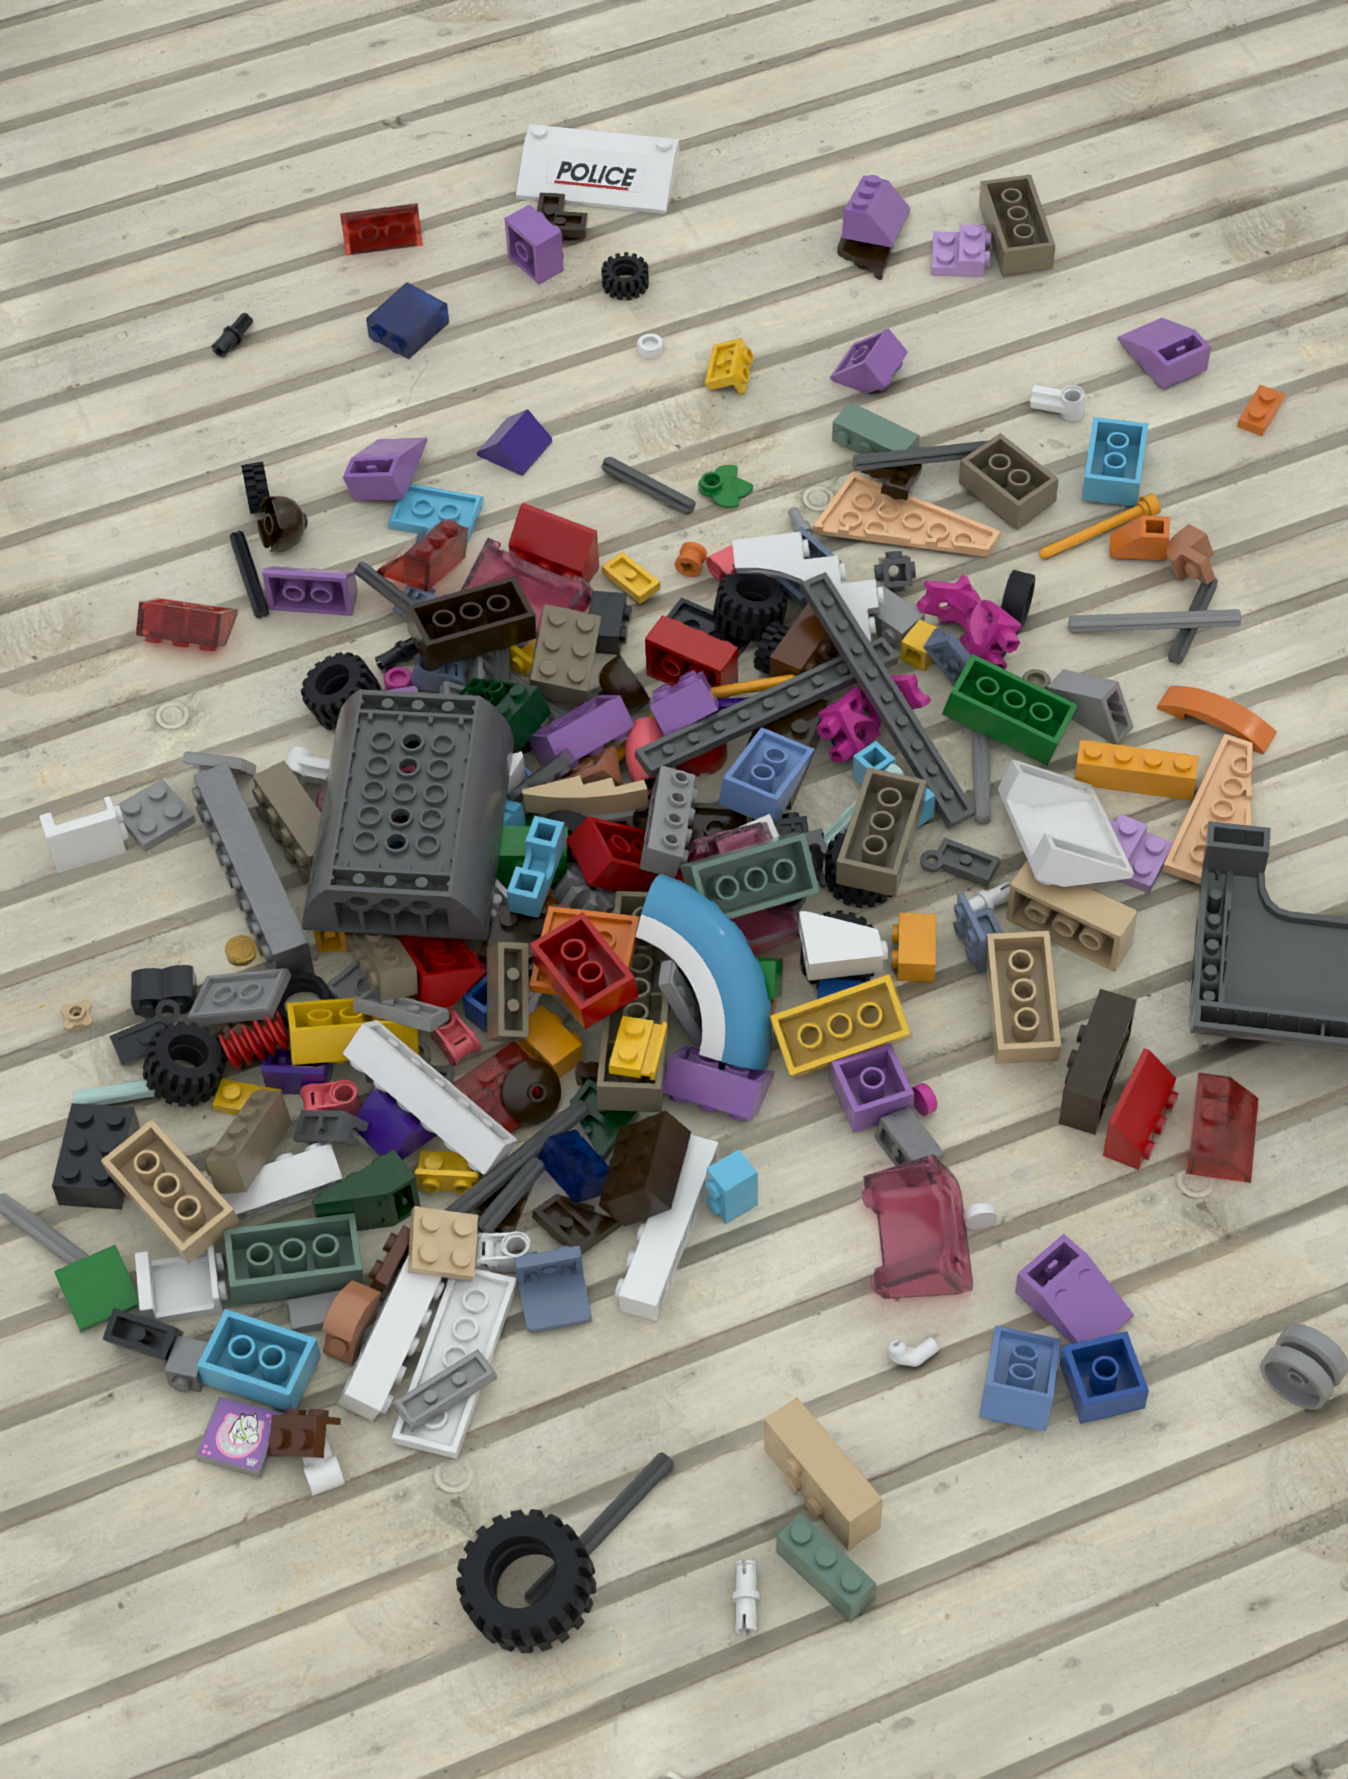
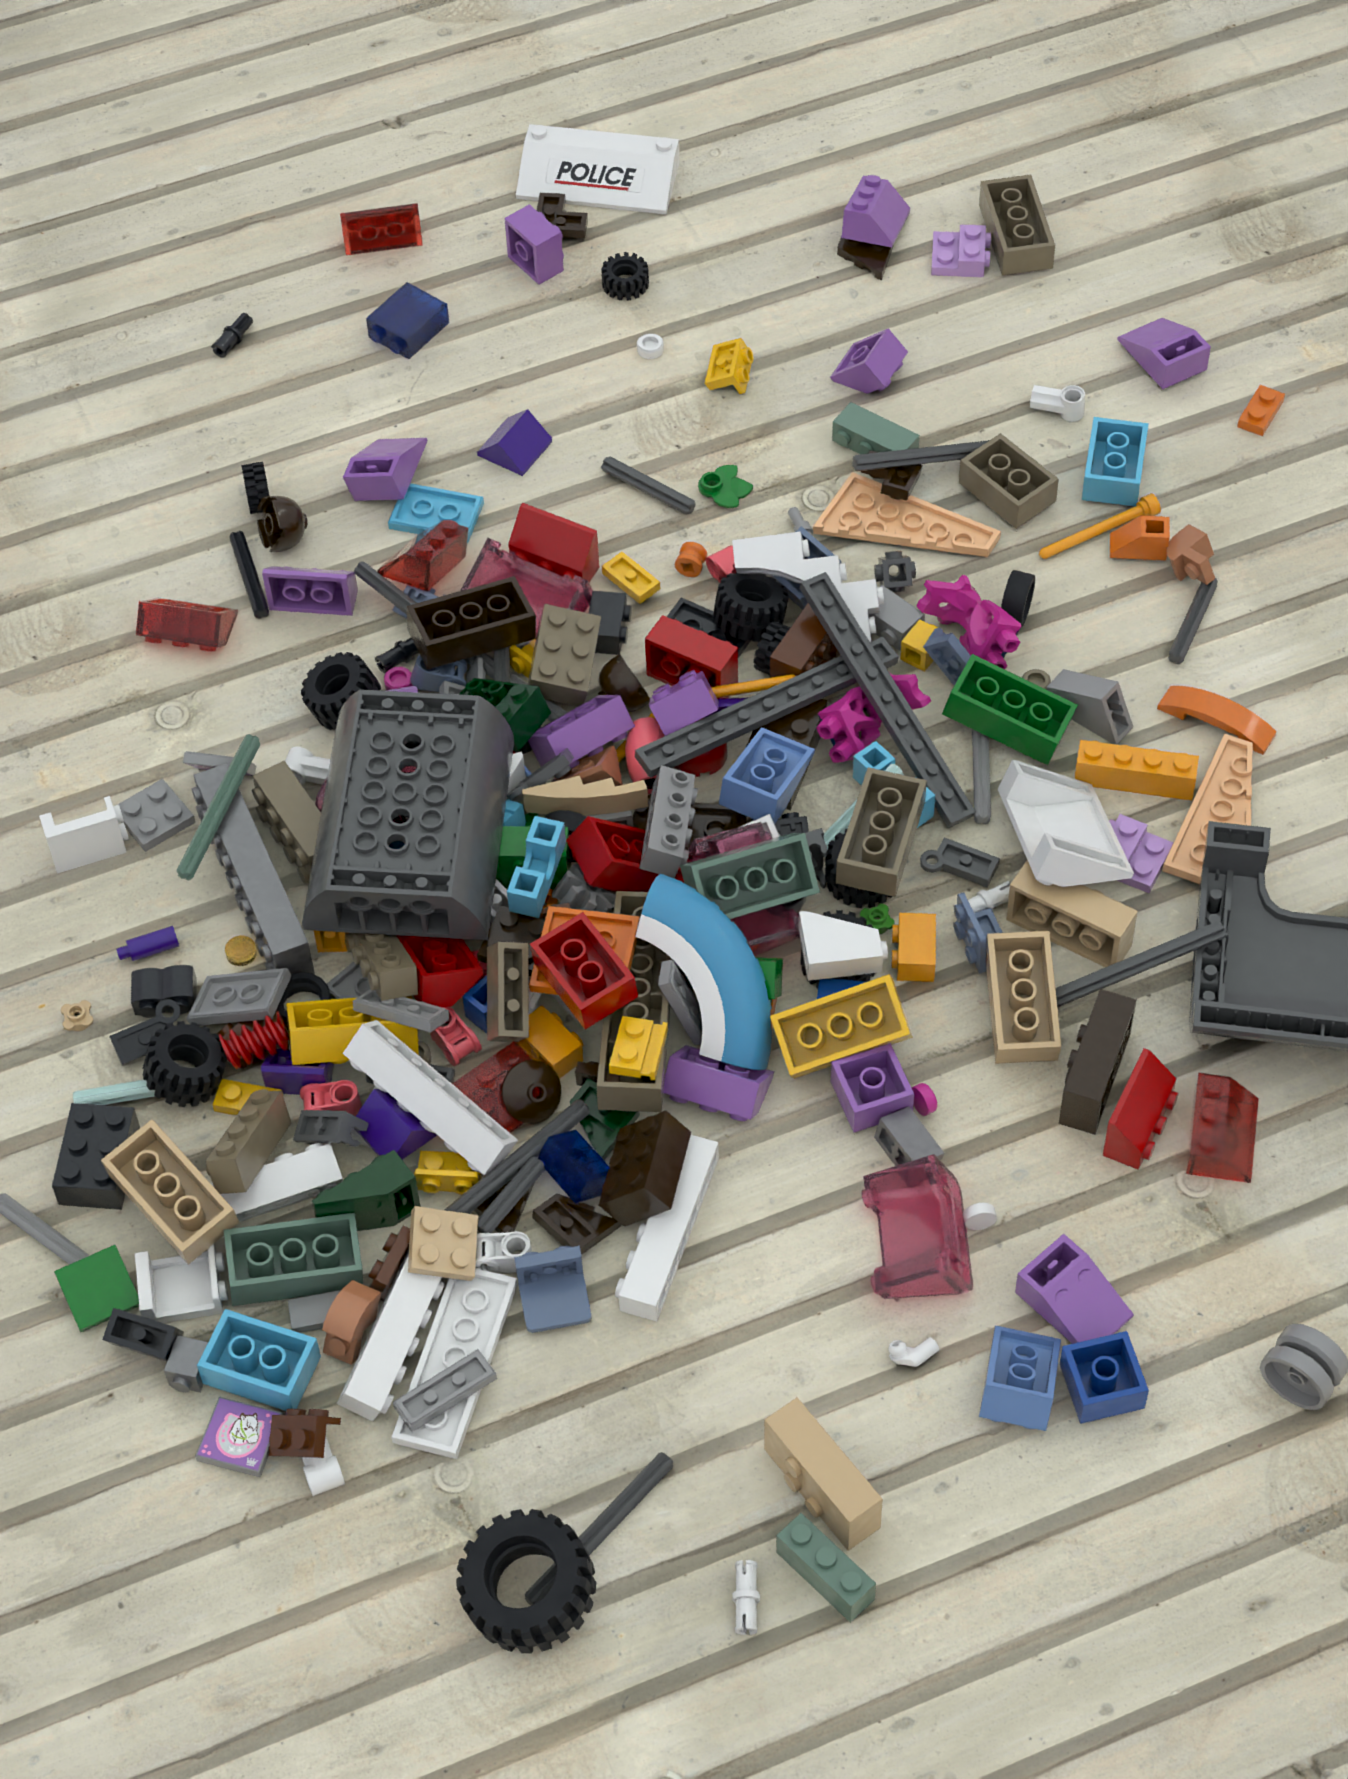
(149, 944): none -> dark purple cylinder
(218, 807): none -> sand green axle
(731, 1187): medium azure brick -> none
(880, 911): none -> bright green plate
(1140, 963): none -> dark grey axle
(1154, 620): light grey axle -> none

